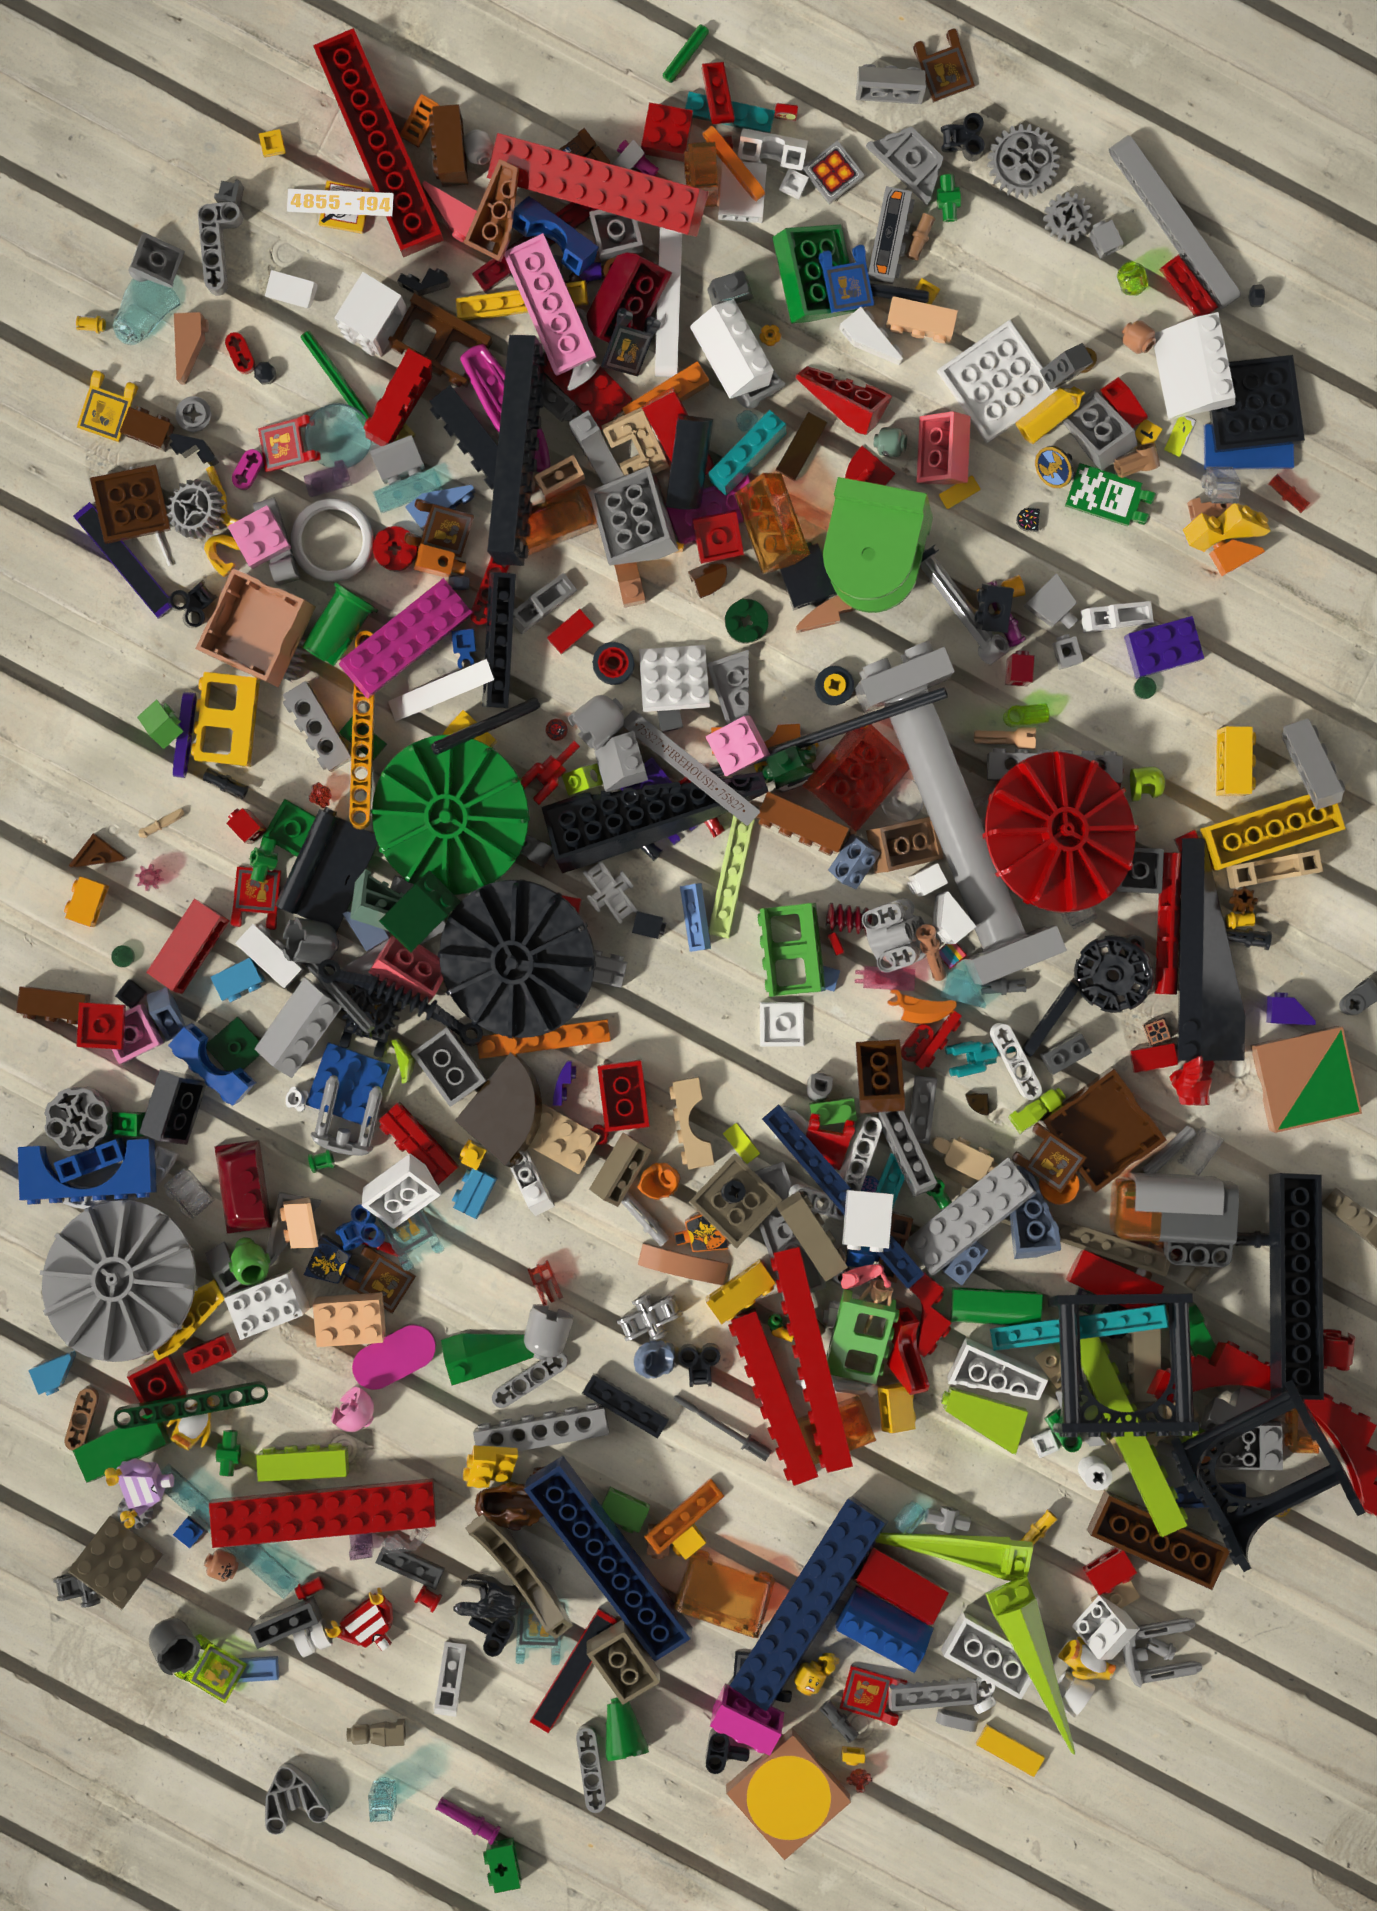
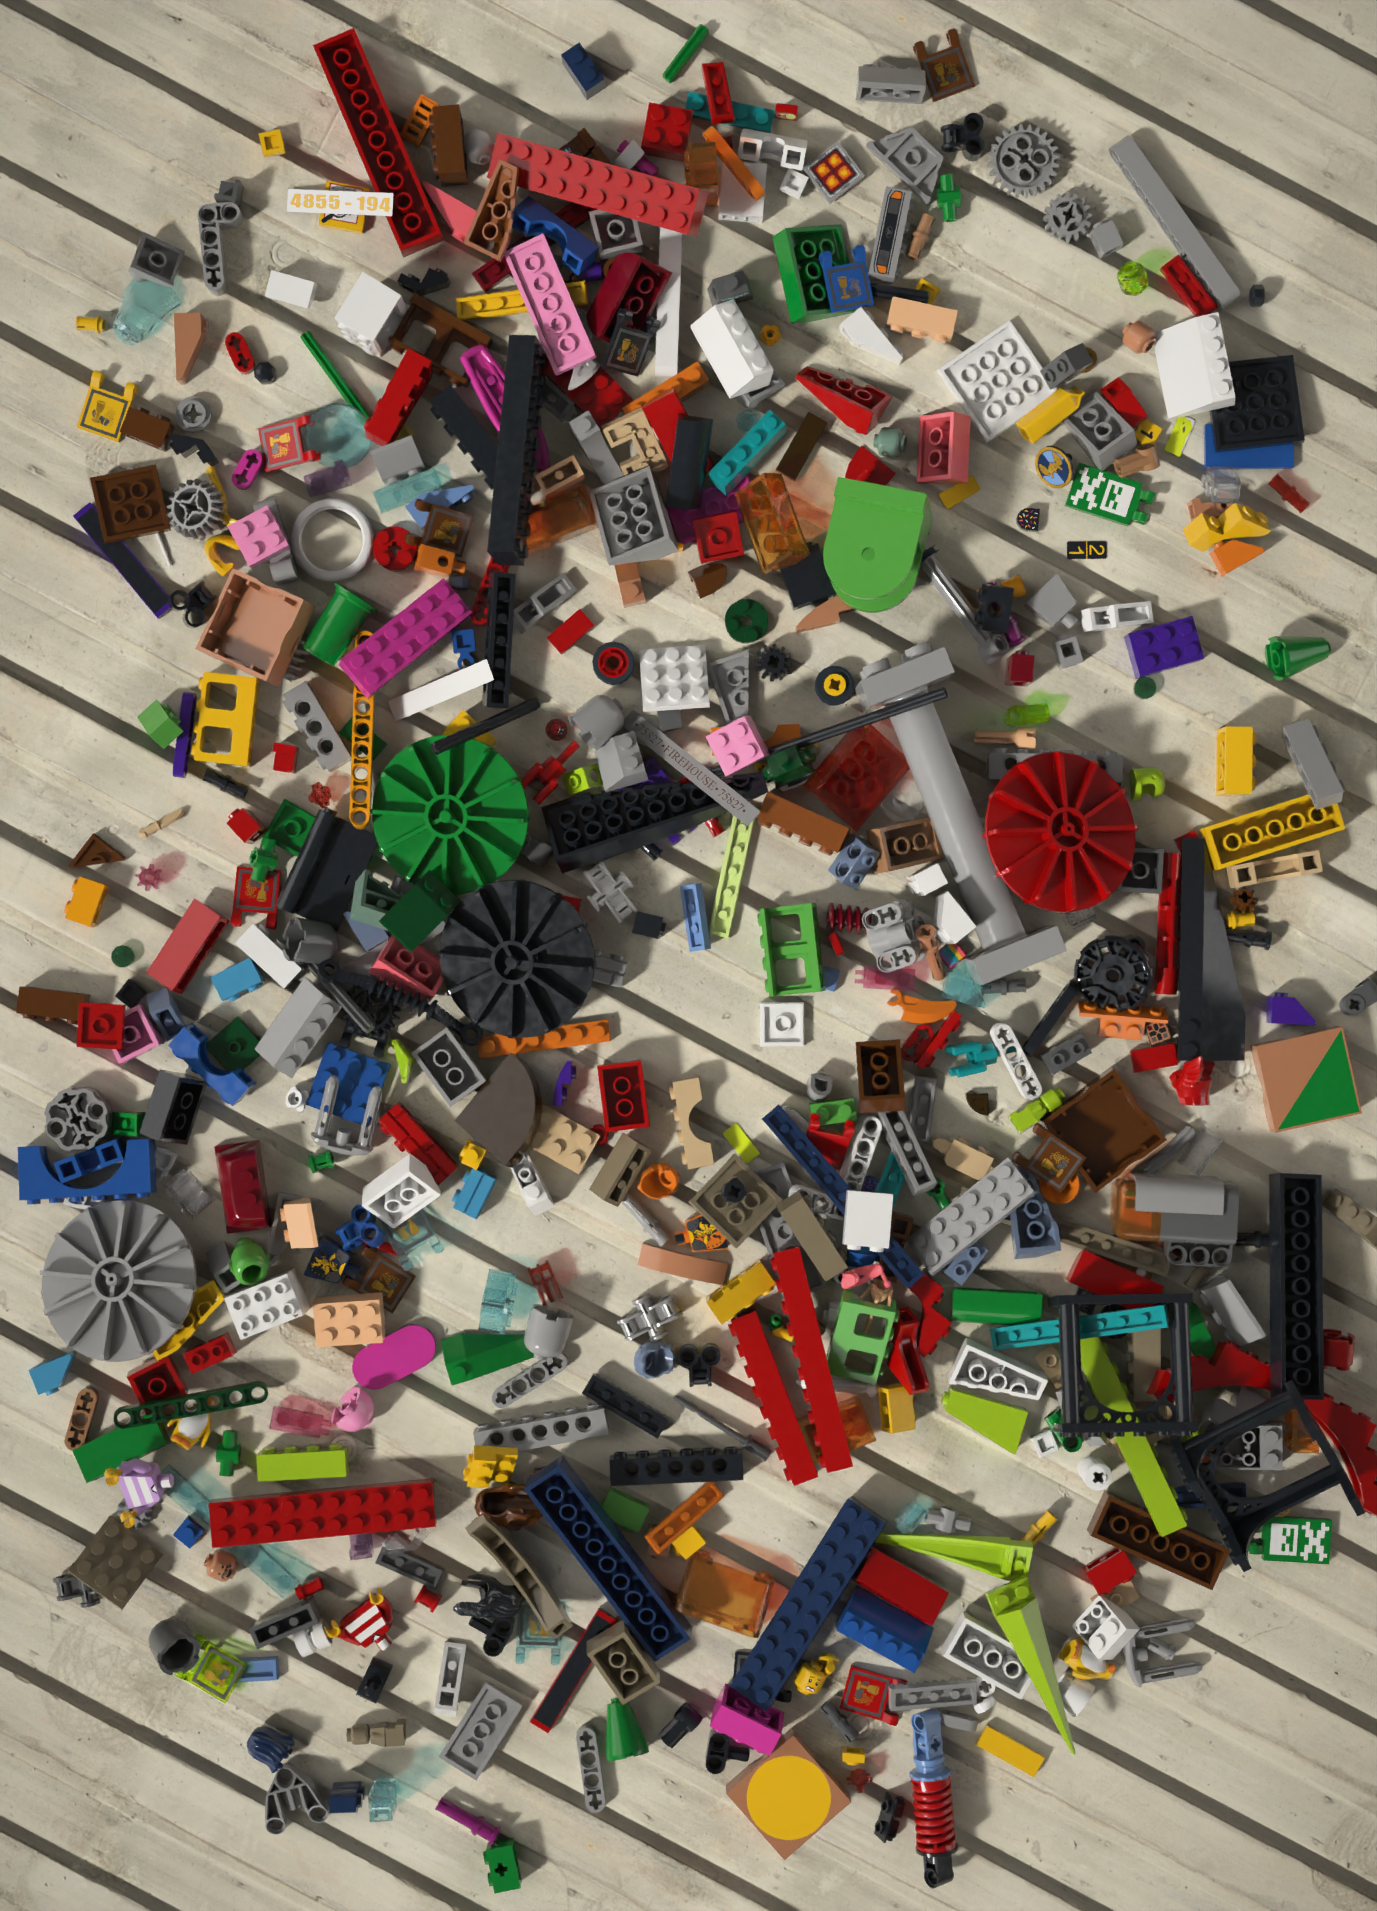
(269, 1747): none -> dark blue piece
(285, 757): none -> red panel
(298, 1422): none -> clear pink hinge
(346, 1797): none -> dark blue brick
(374, 1679): none -> black beam
(481, 1730): none -> light grey plate
(497, 1302): none -> clear light blue brick
(583, 71): none -> dark blue brick
(666, 1475): none -> black brick
(684, 1721): none -> black piece
(780, 665): none -> black gear
(886, 1826): none -> black hinge
(932, 1800): none -> piece
(1086, 550): none -> black sticker
(1124, 1024): none -> orange bracket
(1231, 1311): none -> light grey slope
(1294, 654): none -> green cone
(1294, 1540): none -> green tile

